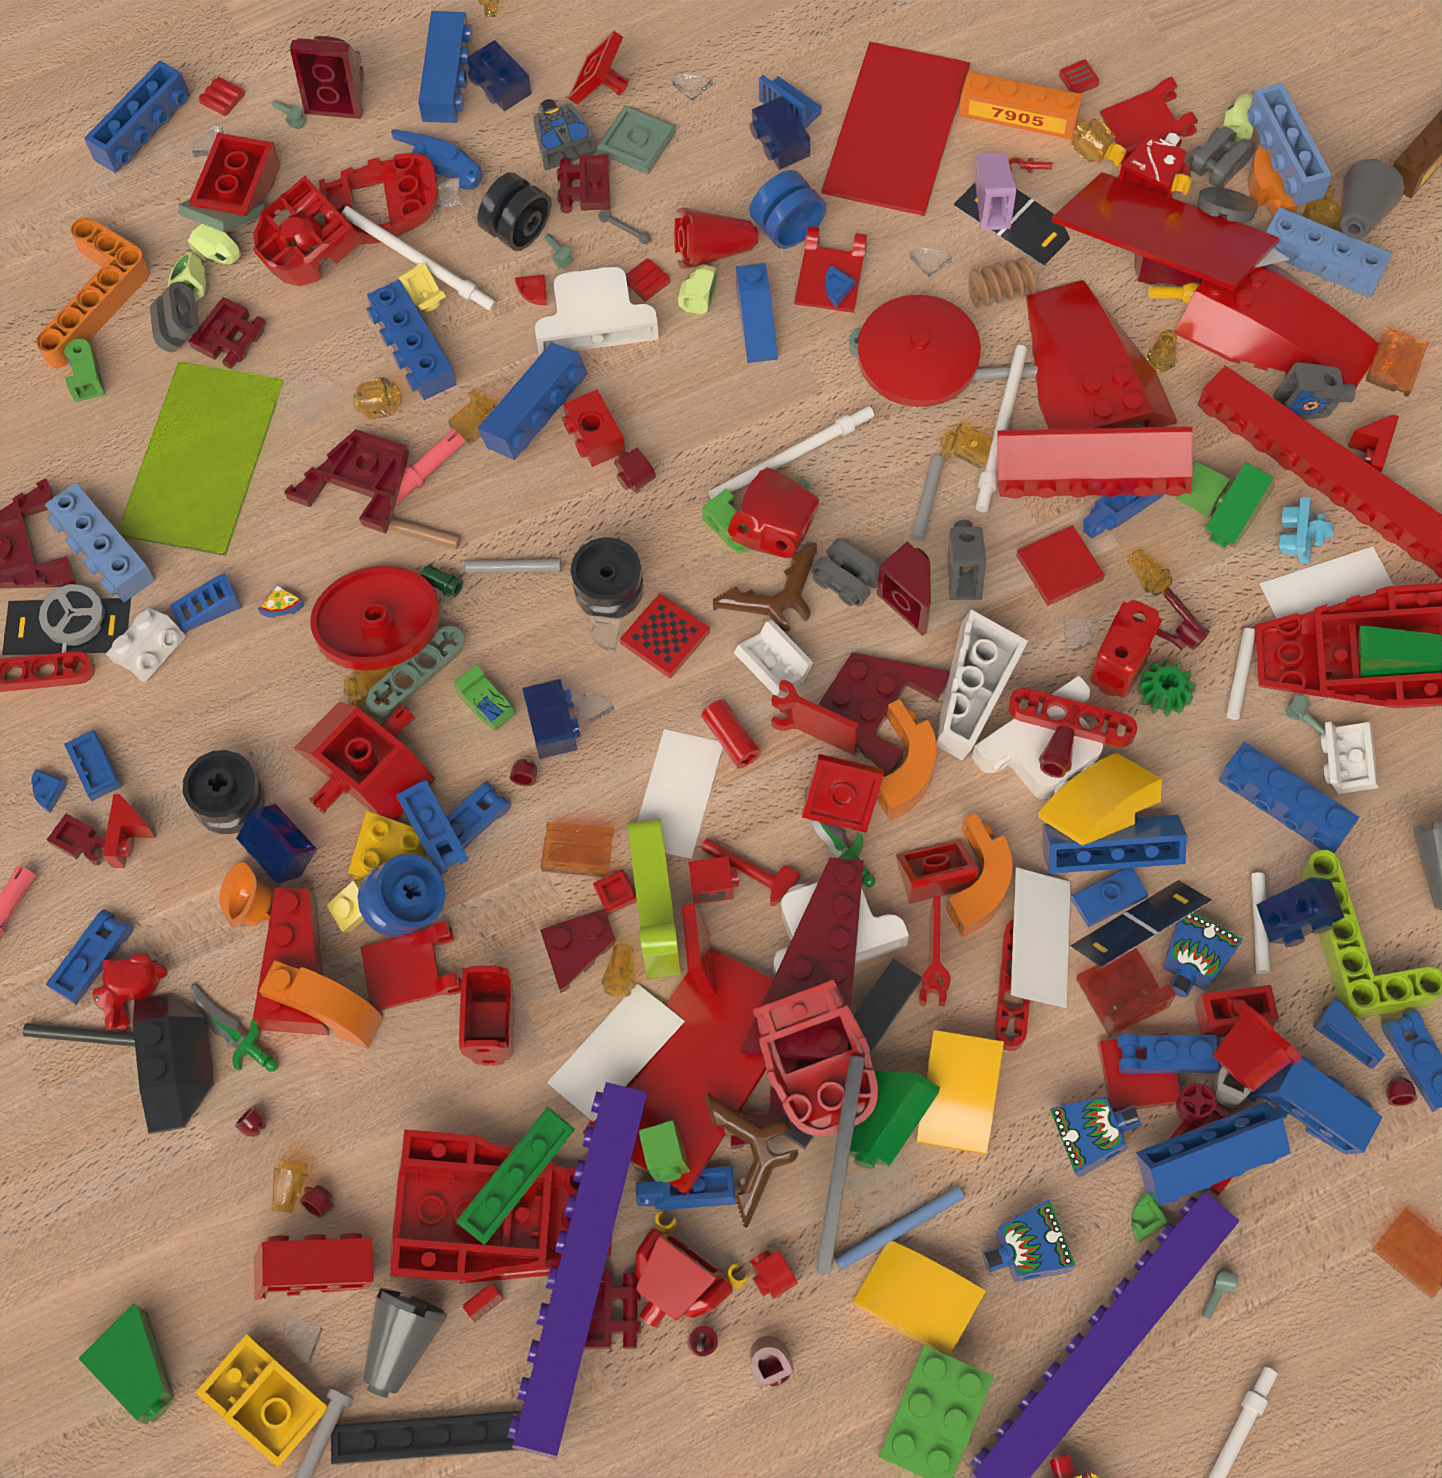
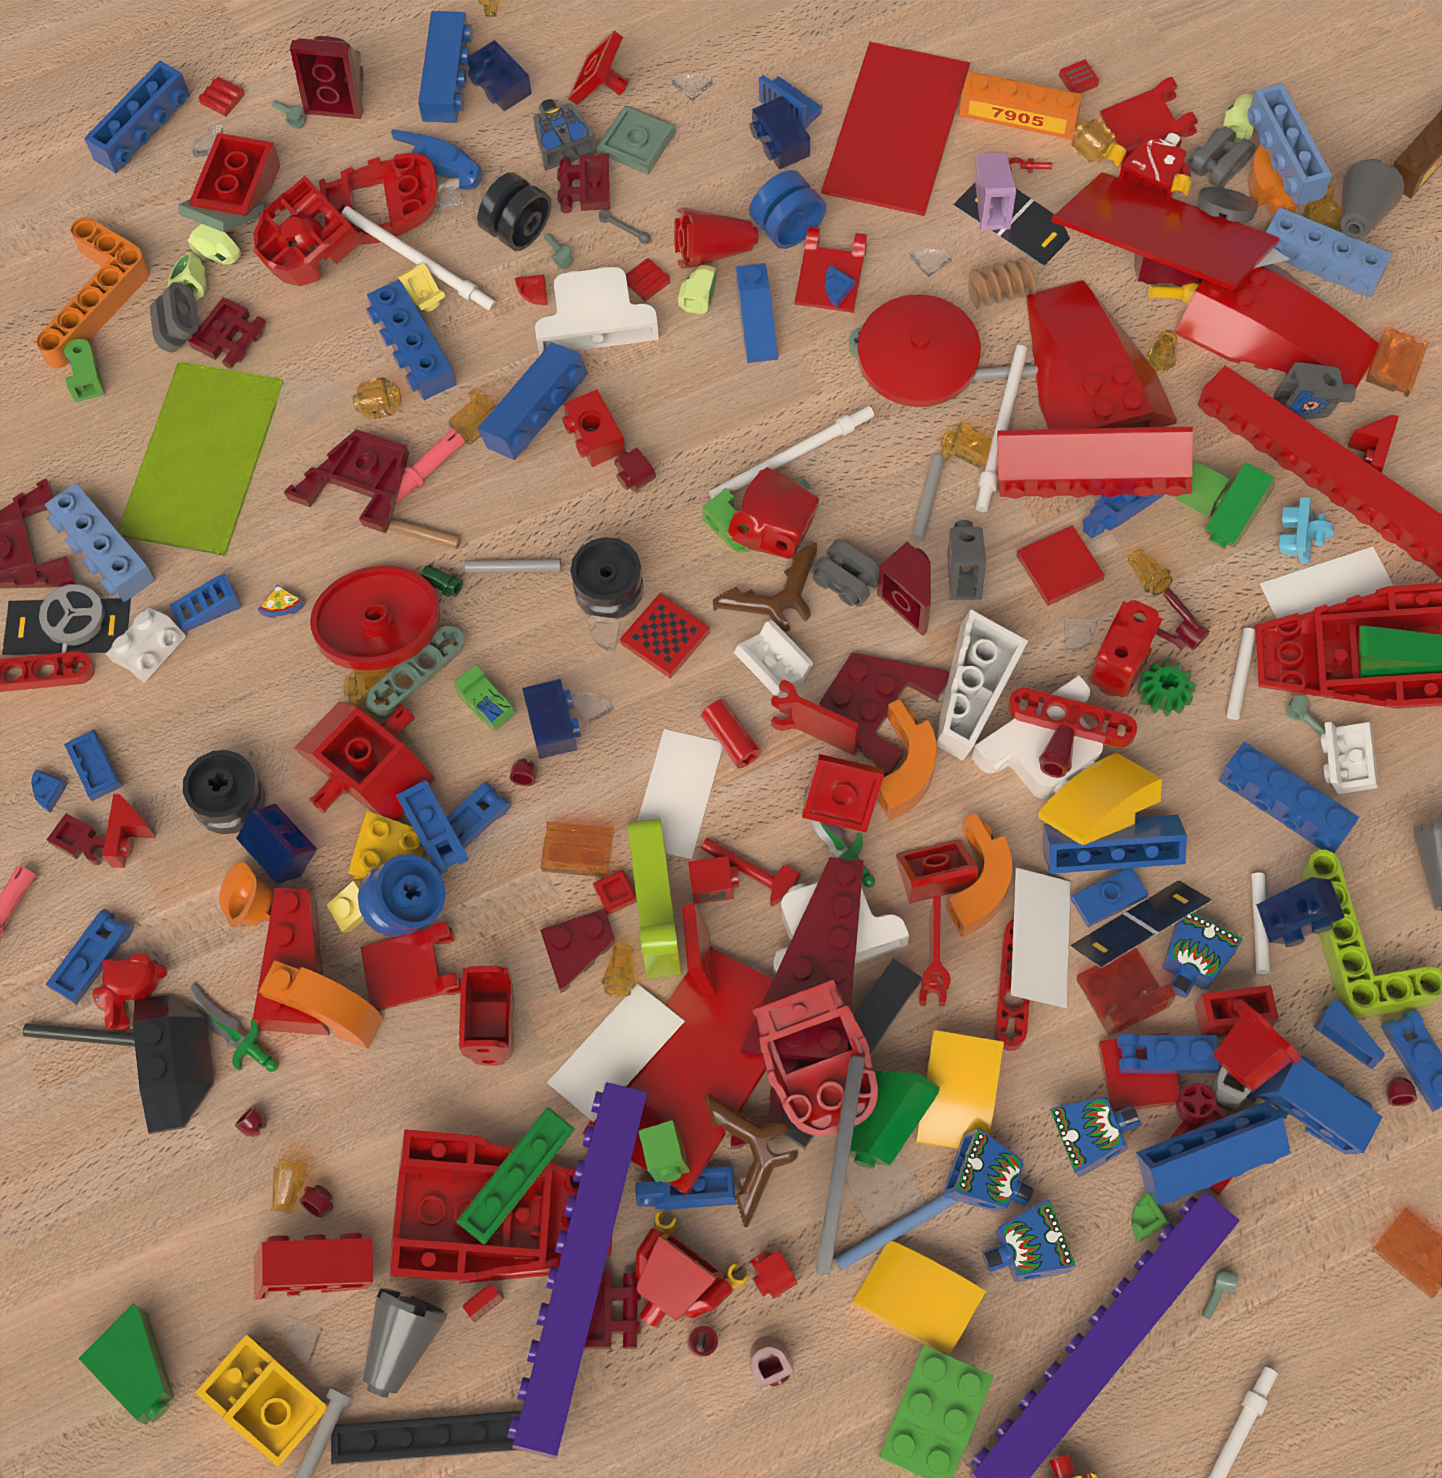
(986, 1174): none -> torso

